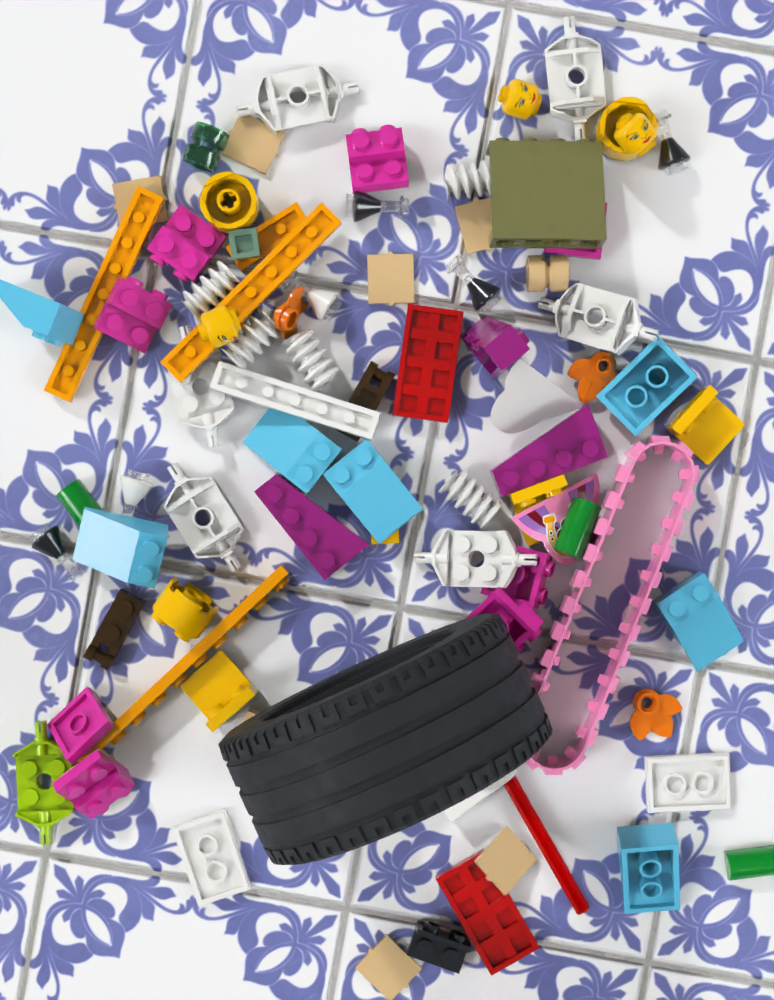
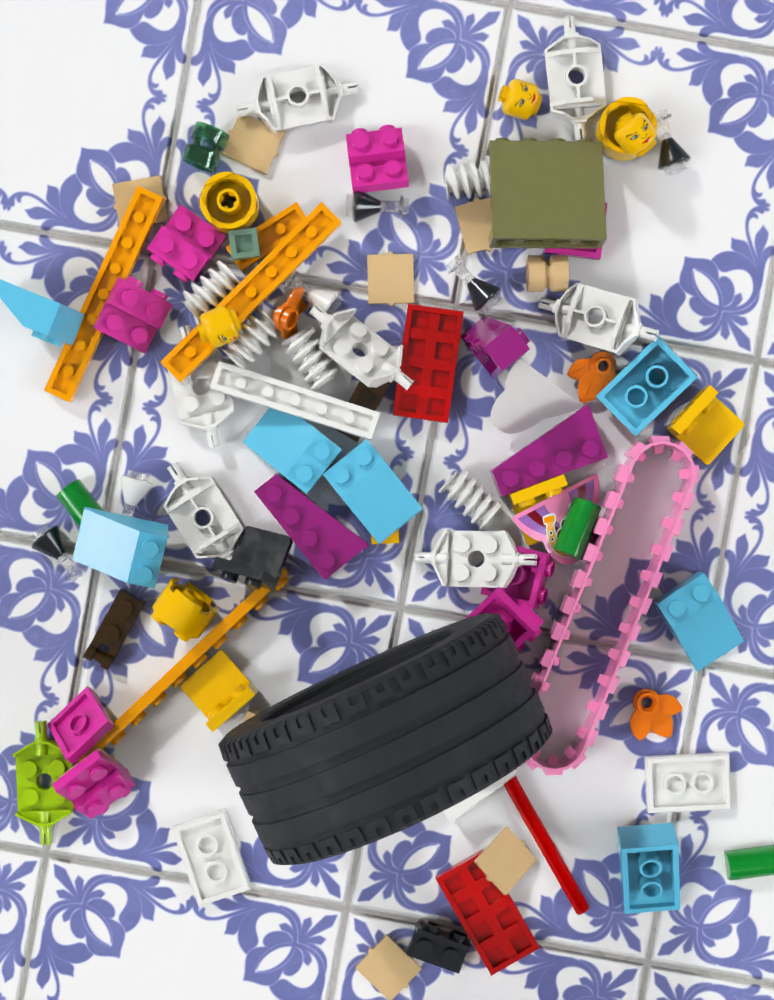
(256, 559): none -> black bracket
(345, 332): none -> white plate

